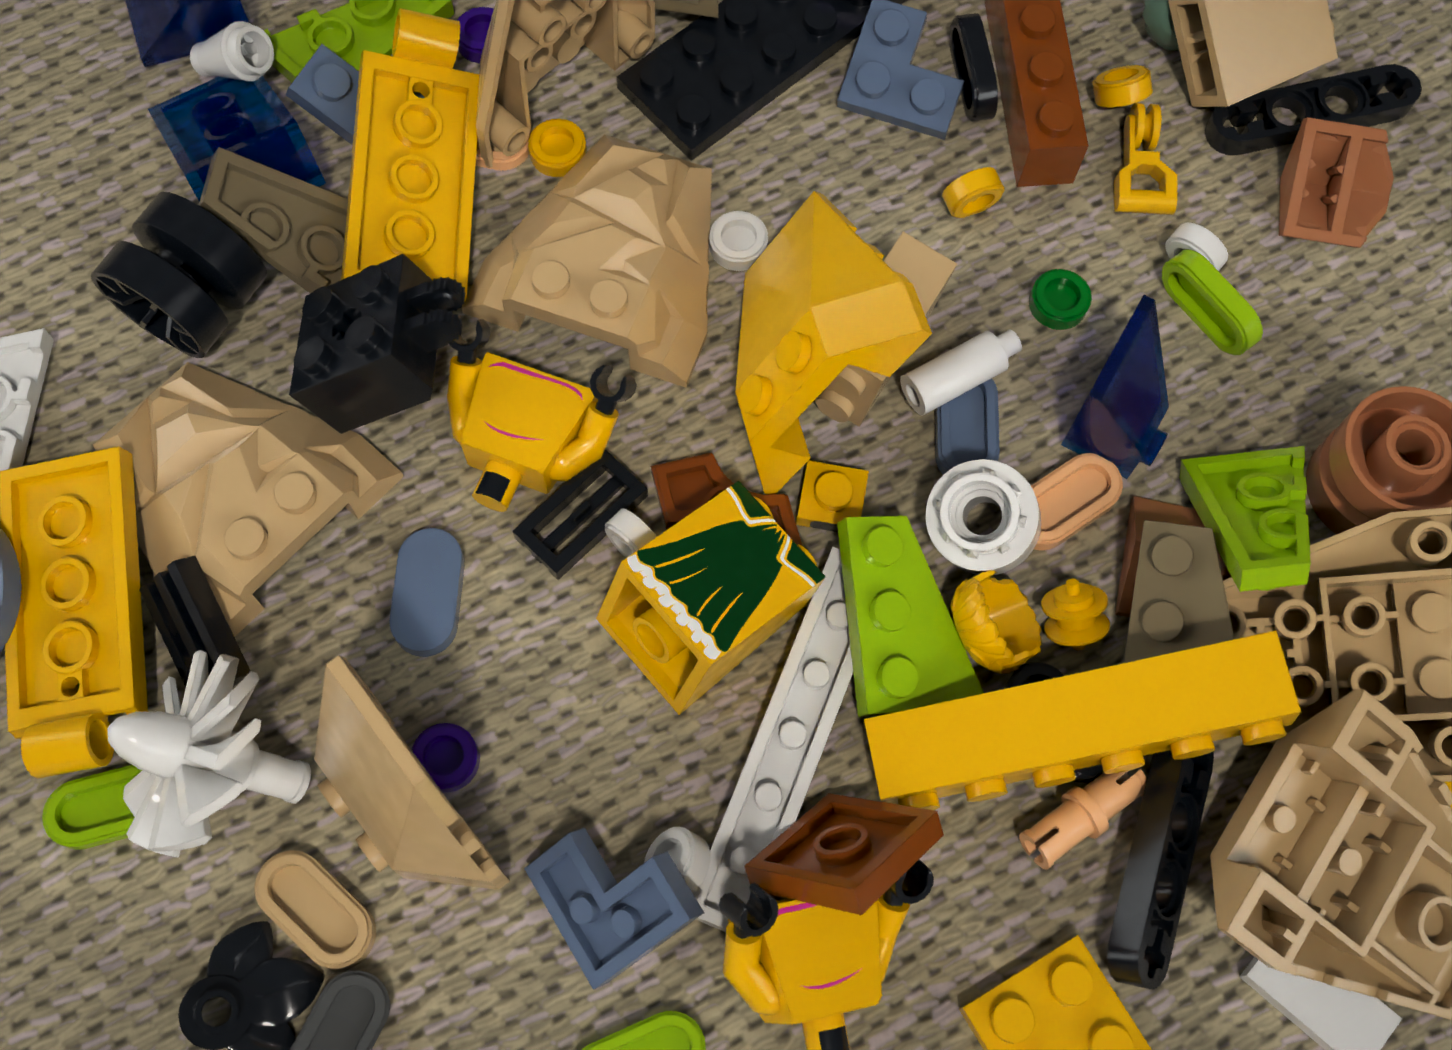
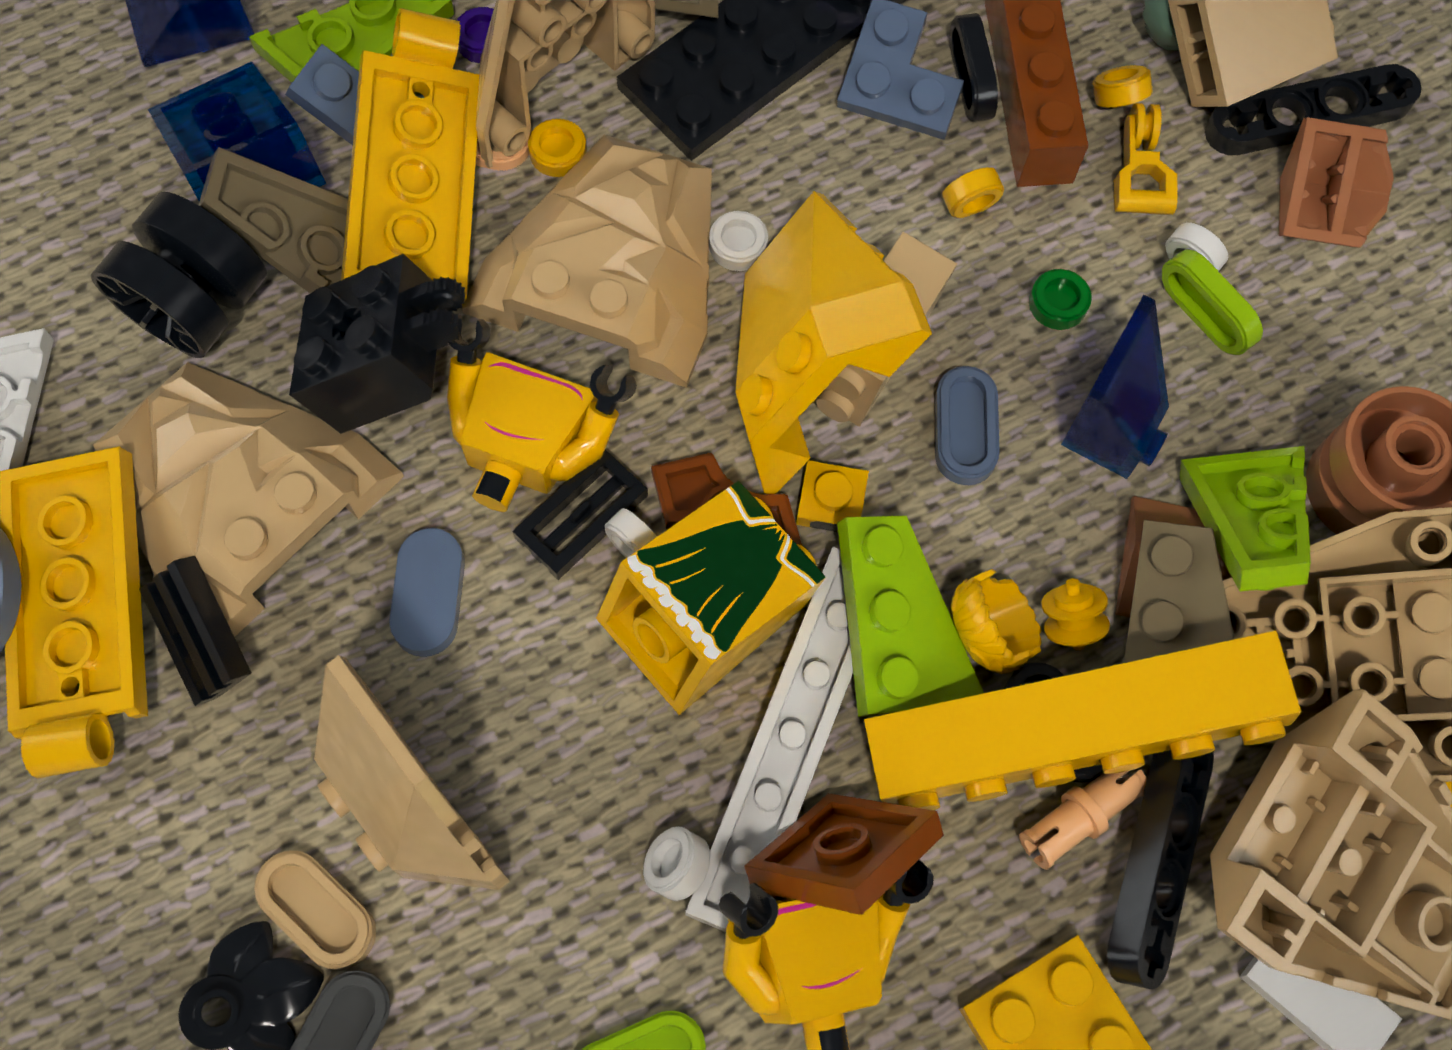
(90, 810): lime tile -> none
(195, 759): white piece -> none
(234, 53): white cone -> none
(448, 755): dark purple tile -> none
(605, 920): sand blue plate -> none
(959, 370): white cylinder -> none
(979, 483): white piece -> none
(1075, 497): light nougat tile -> none

